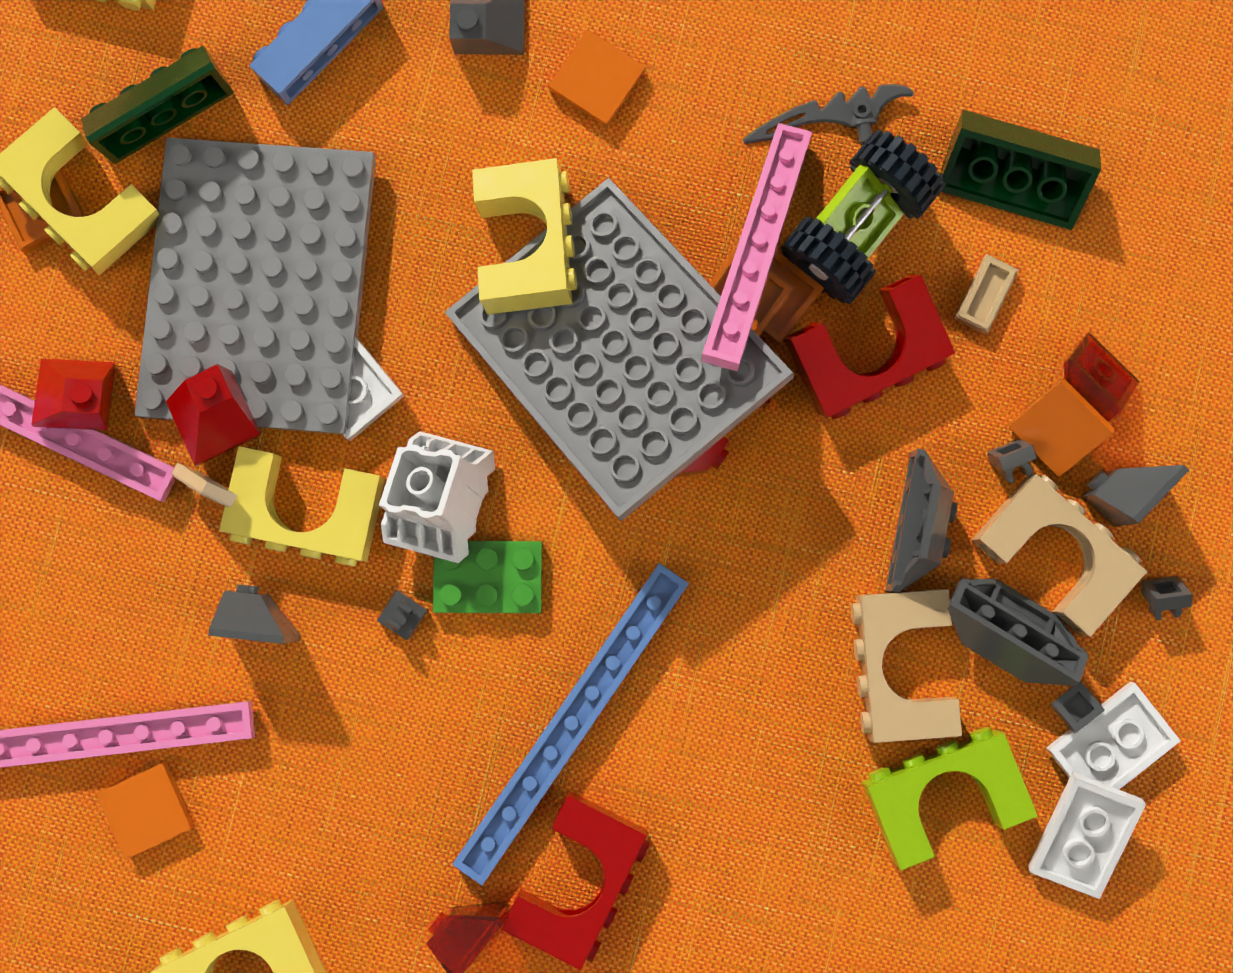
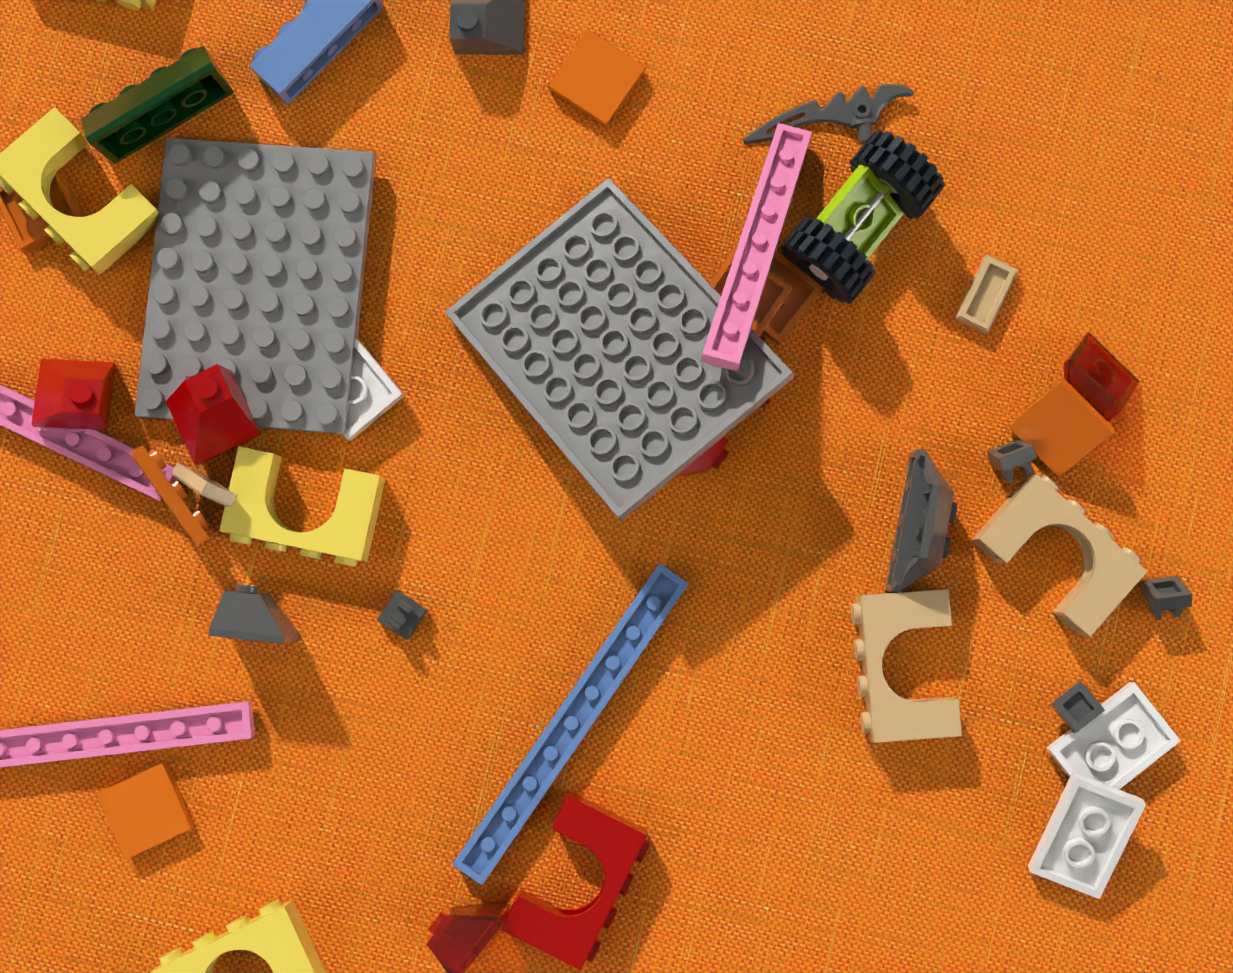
(171, 493): none -> orange plate
(435, 495): white slope -> none
(490, 579): bright green plate -> none
(545, 275): light yellow arch -> none
(897, 792): lime arch -> none
(918, 346): red arch -> none
(1015, 633): dark grey wedge -> none
(1019, 169): dark green slope -> none
(1131, 493): dark grey slope -> none

